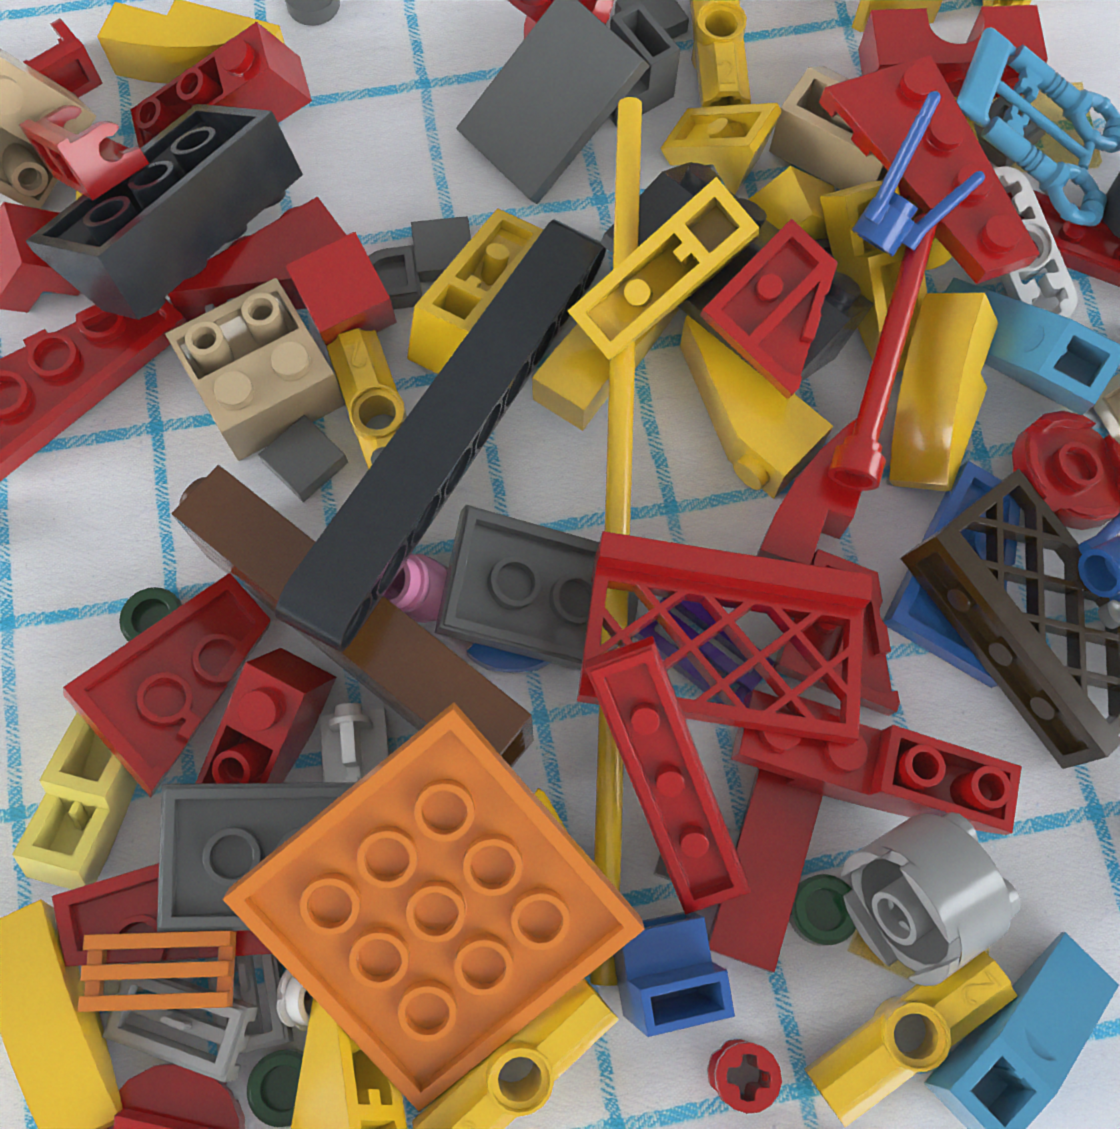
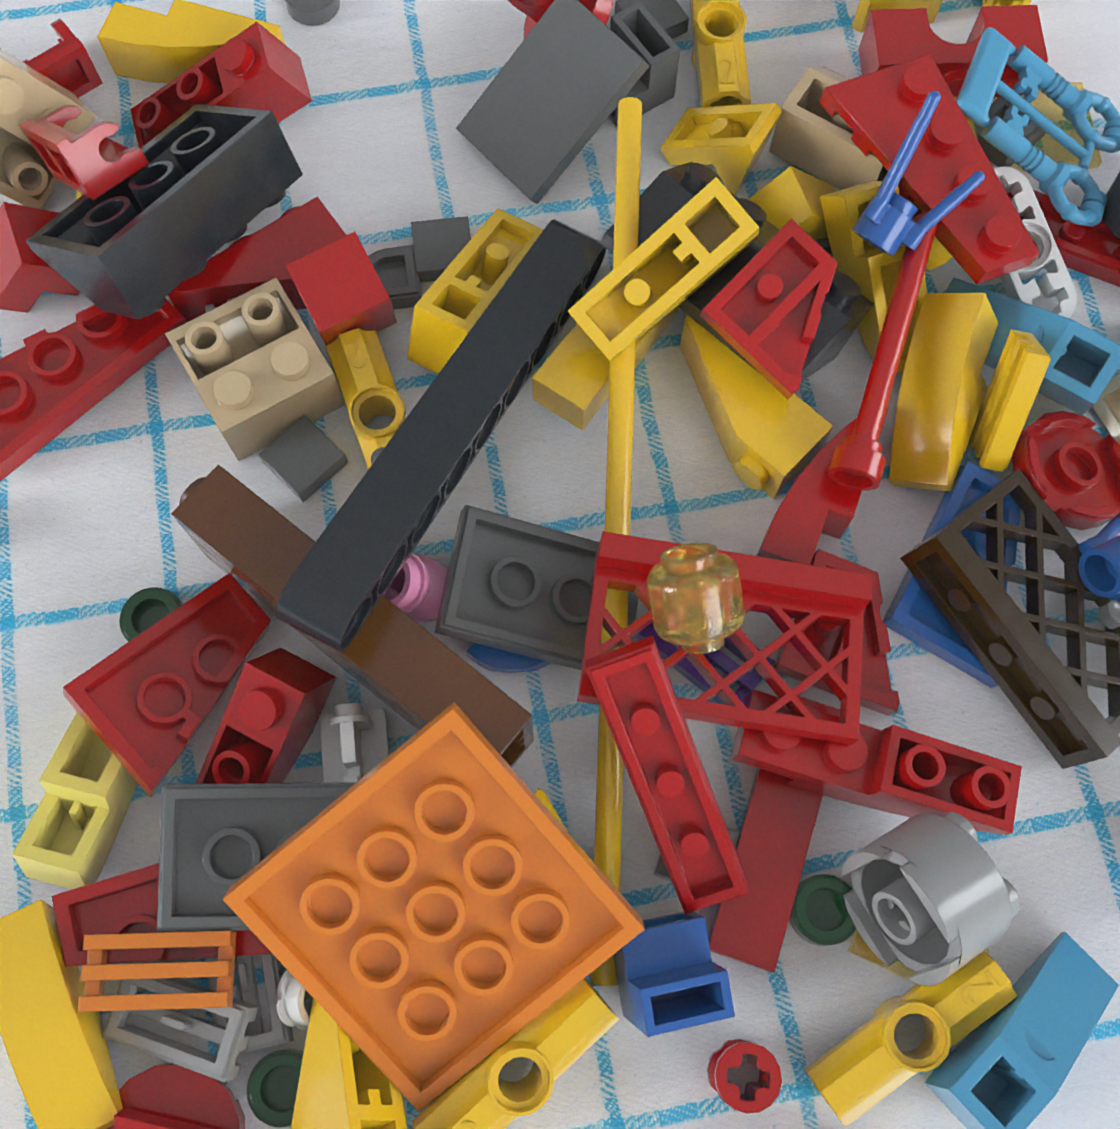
(695, 597): none -> clear yellow head
(1008, 400): none -> yellow tile

